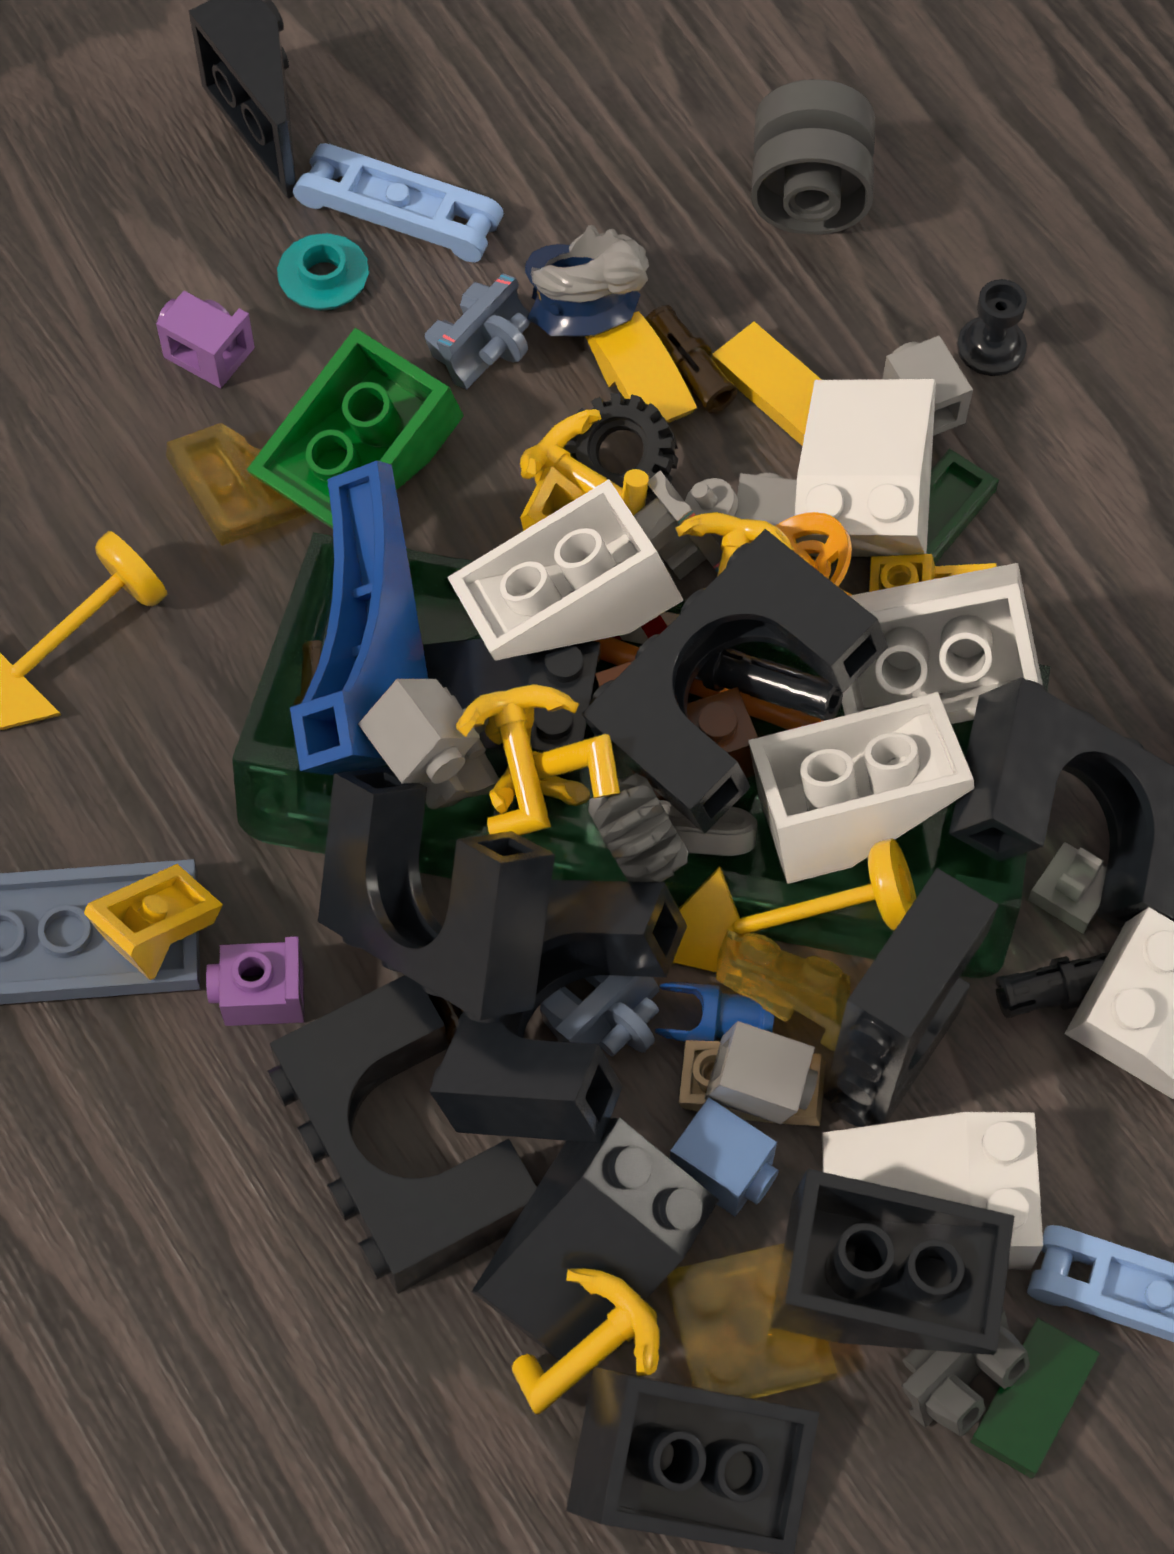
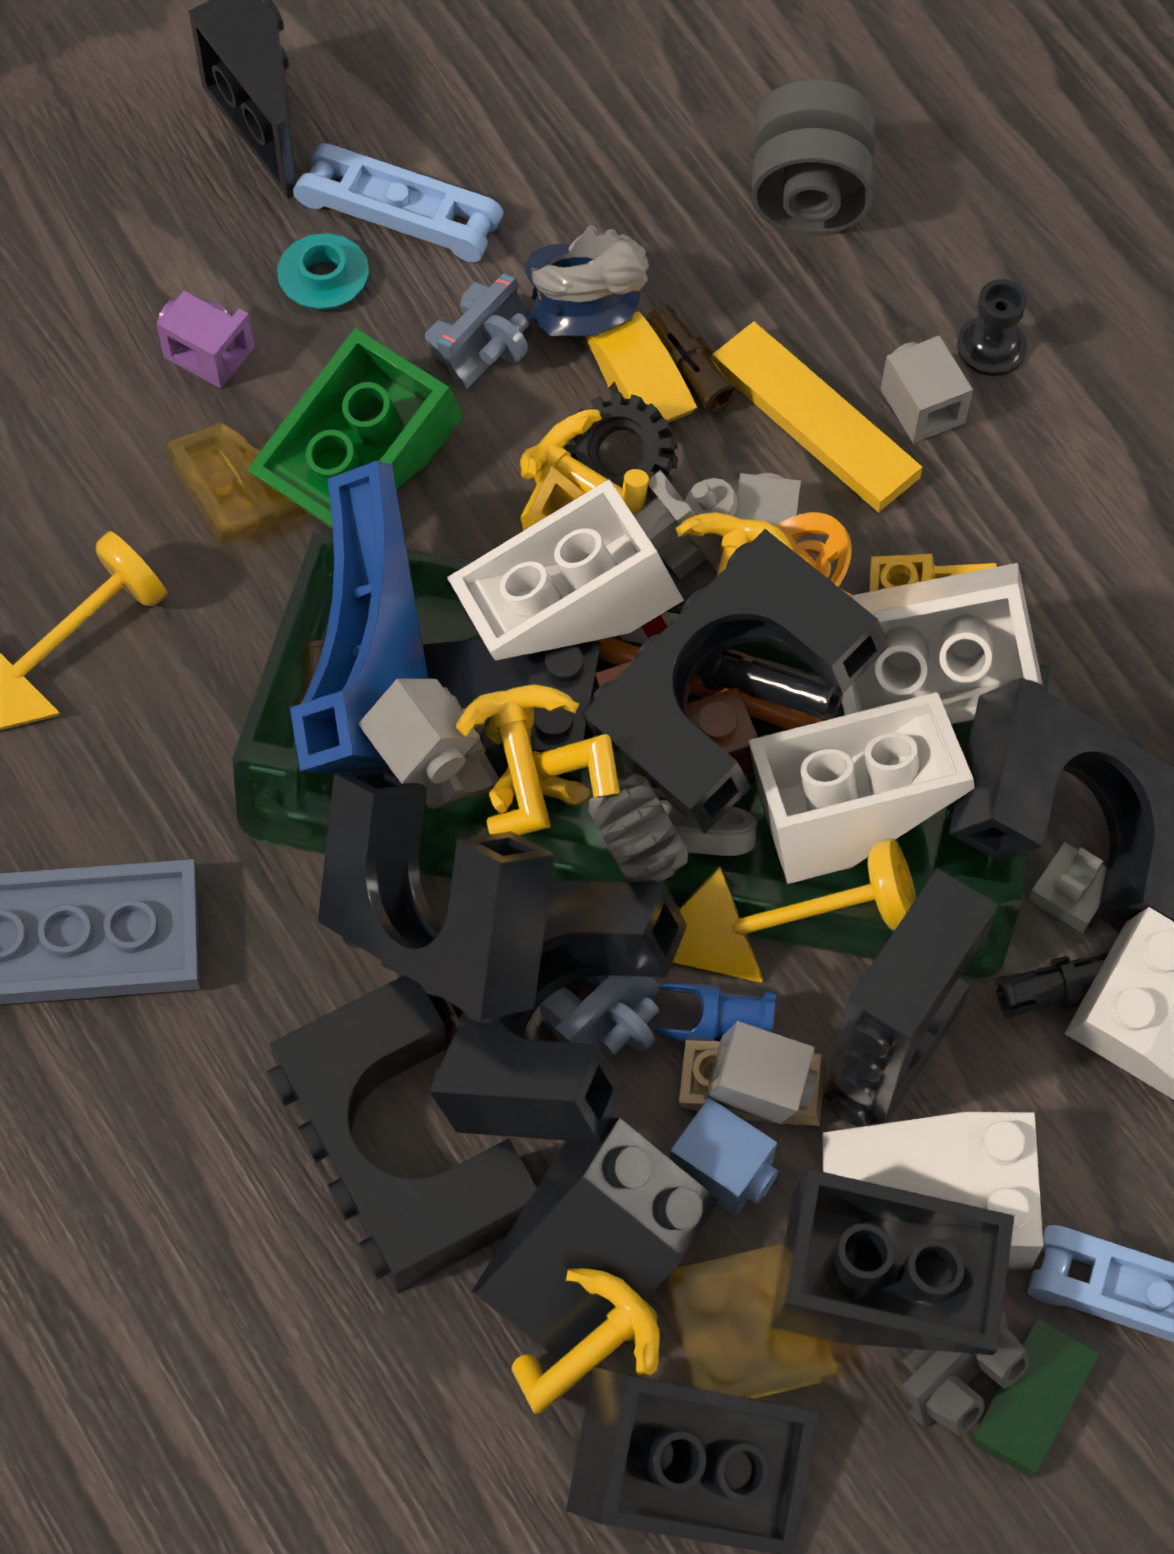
(152, 915): yellow slope -> none
(272, 998): medium lavender brick -> none
(784, 981): clear yellow wing -> none
(870, 462): white slope -> none
(956, 497): dark green tile -> none

